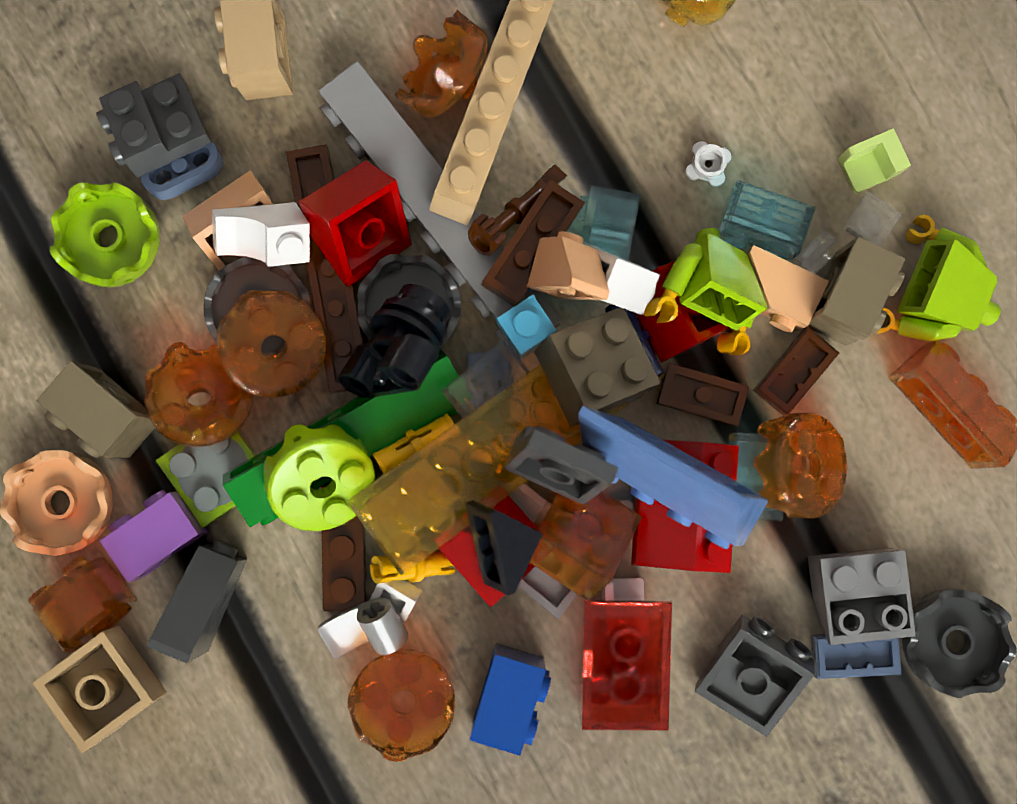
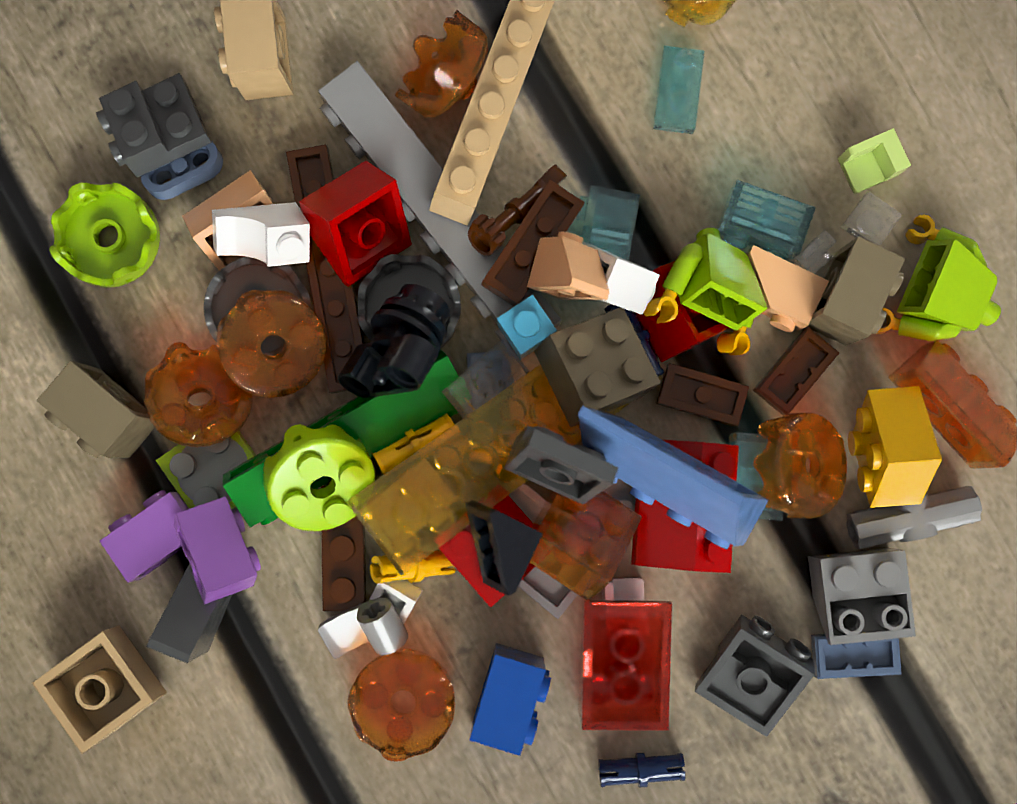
(29, 509): light nougat plate -> none
(82, 602): clear orange brick -> none
(216, 549): none -> medium lavender brick
(641, 770): none -> dark blue pin
(678, 89): none -> clear light blue tile
(708, 152): white plate -> none
(894, 447): none -> yellow brick
(916, 521): none -> light grey piece
(986, 650): dark grey plate -> none

